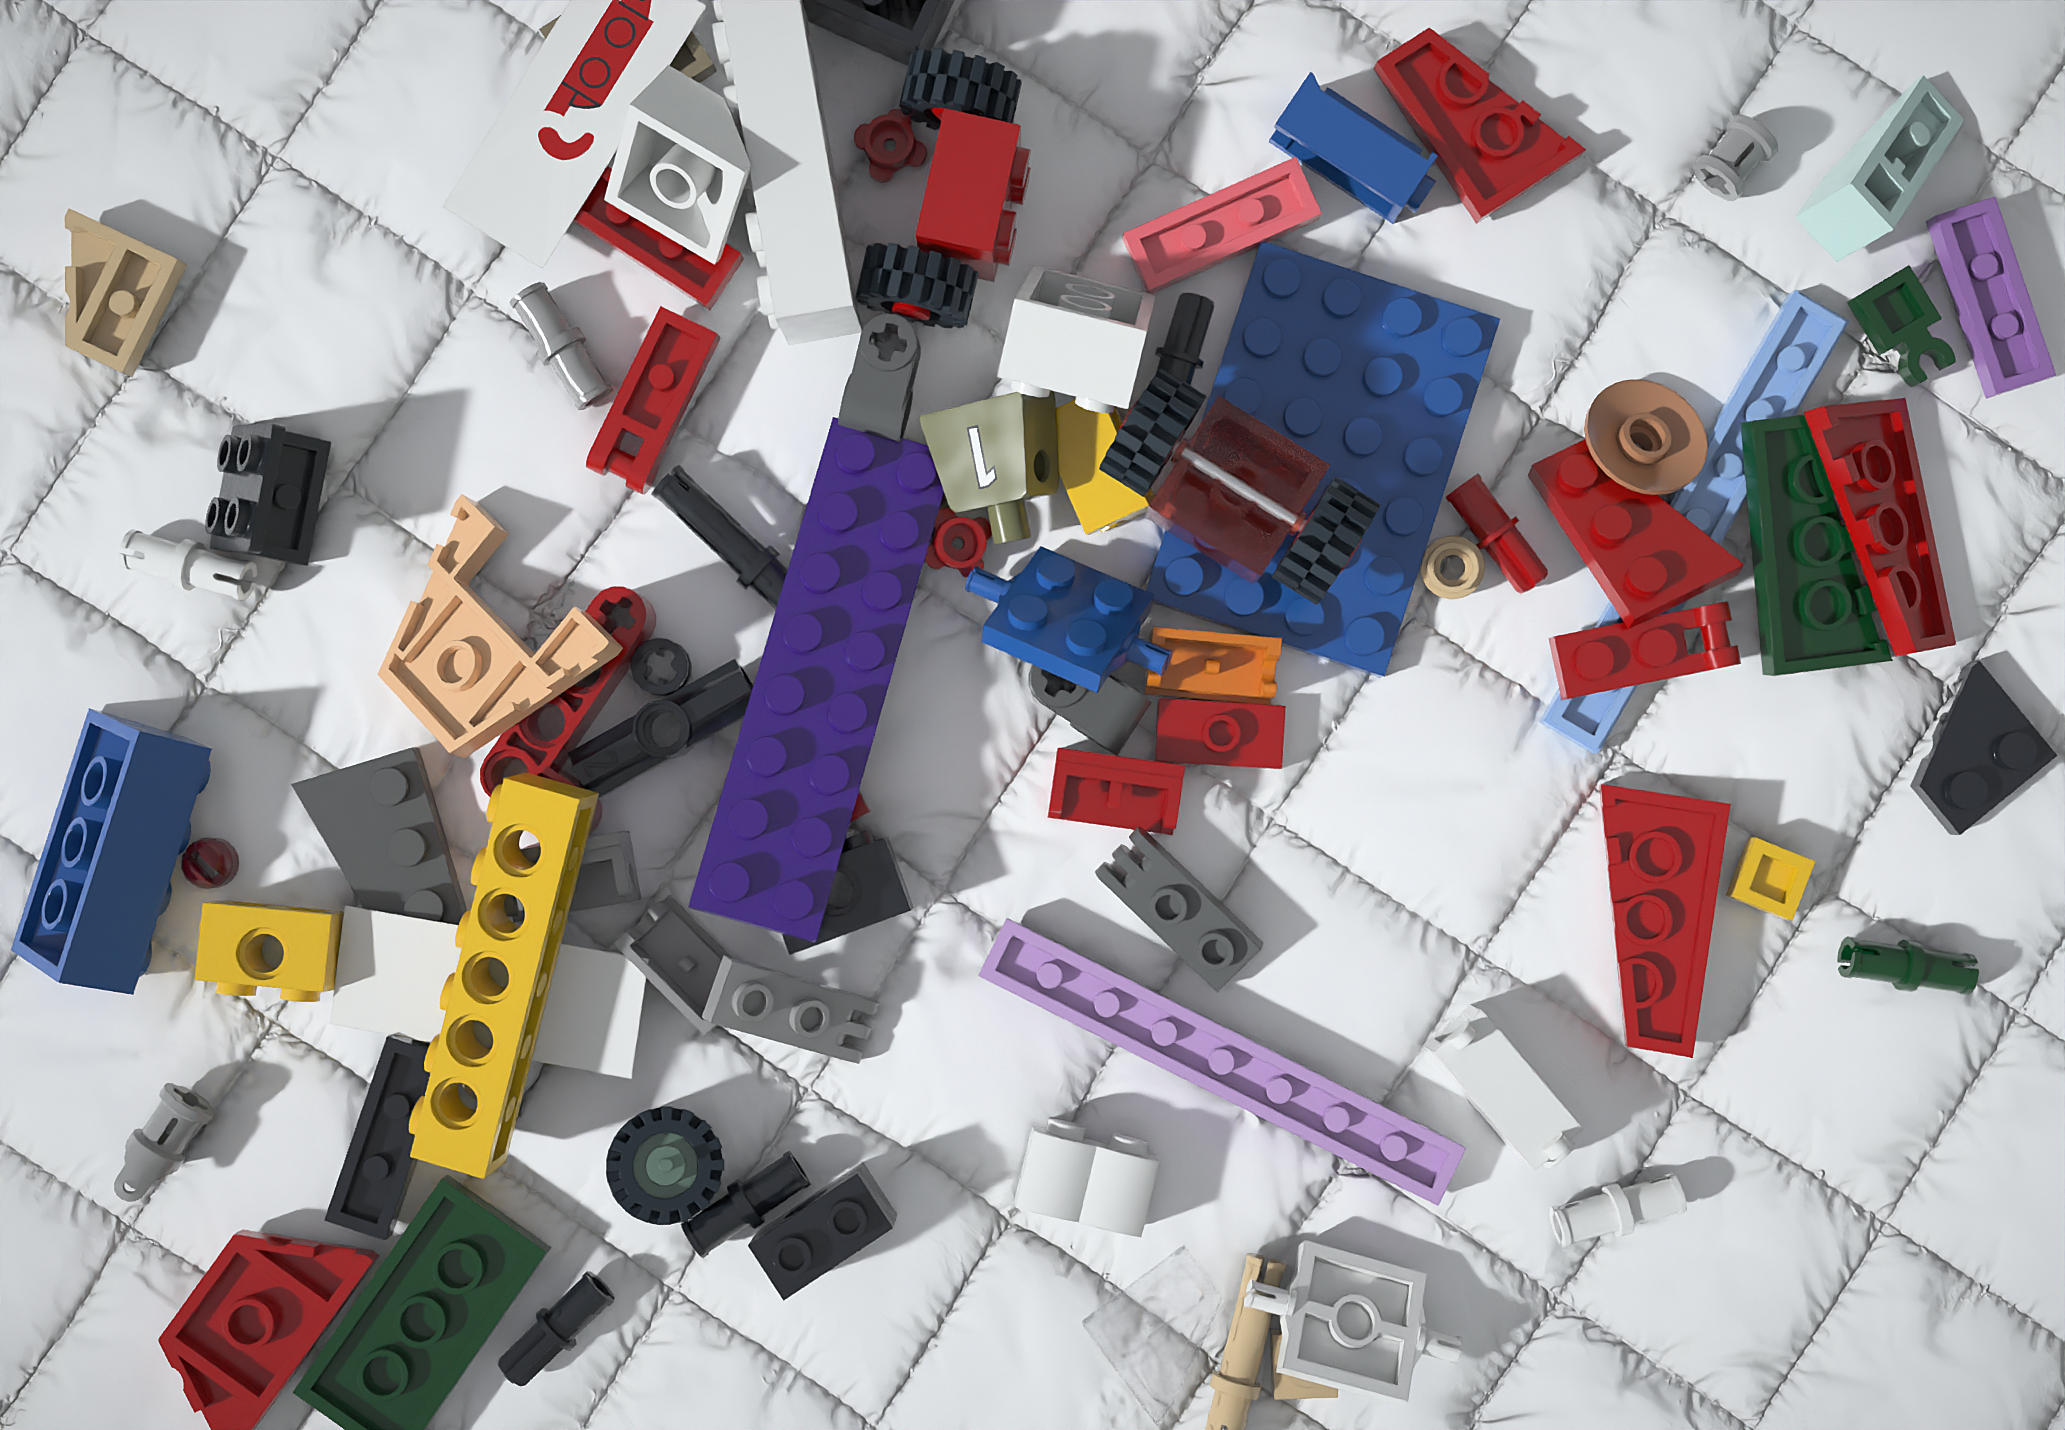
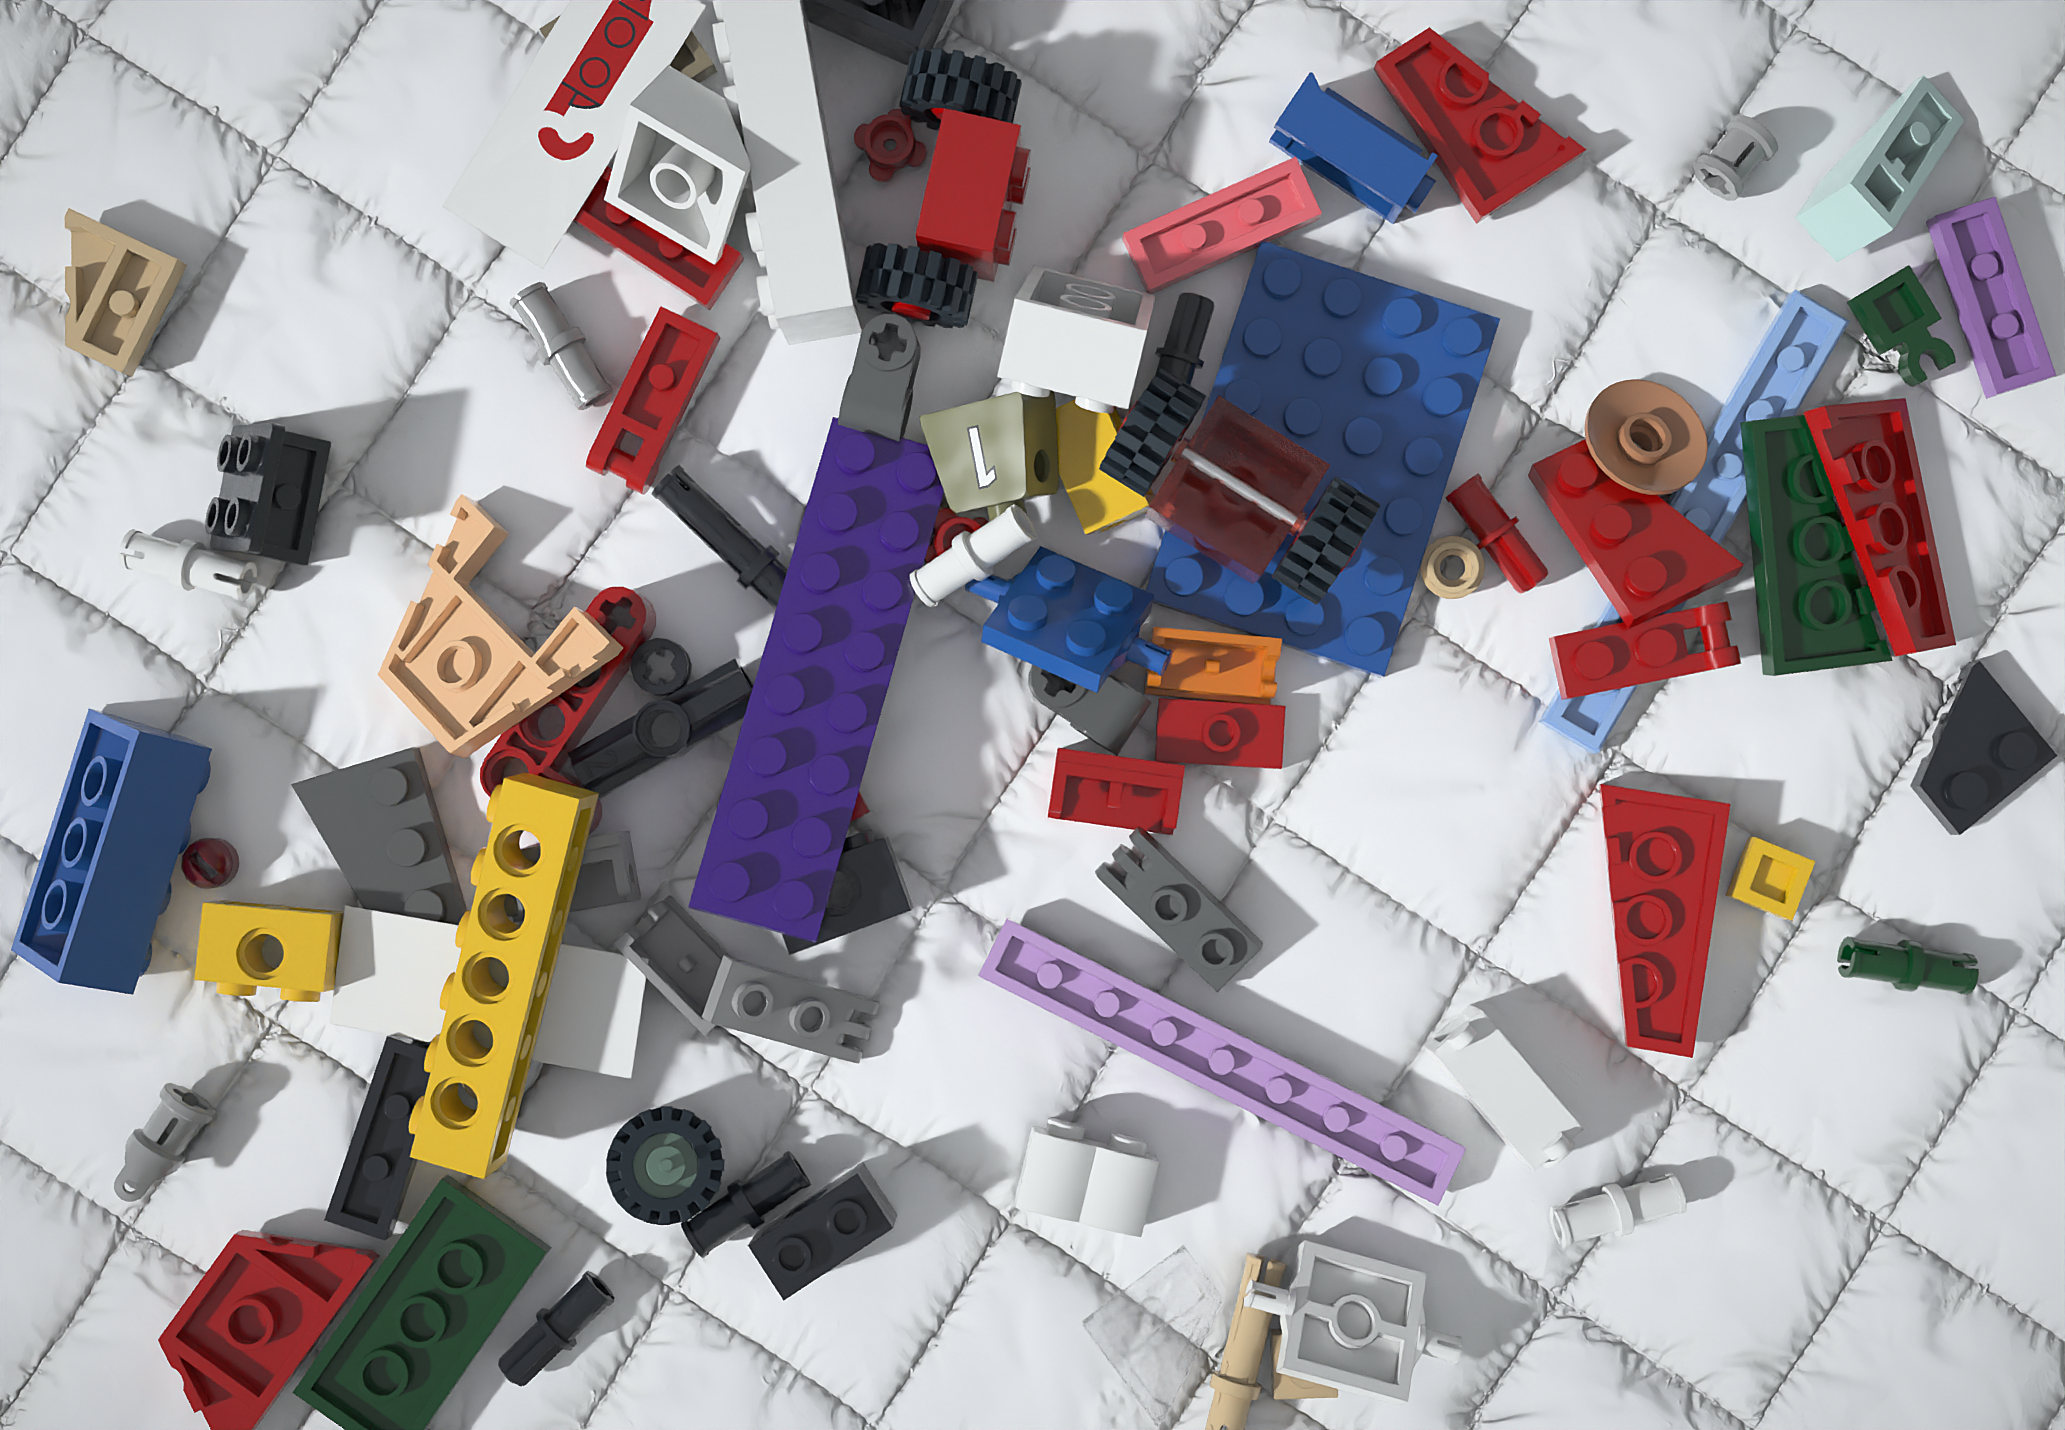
(973, 555): none -> white pin

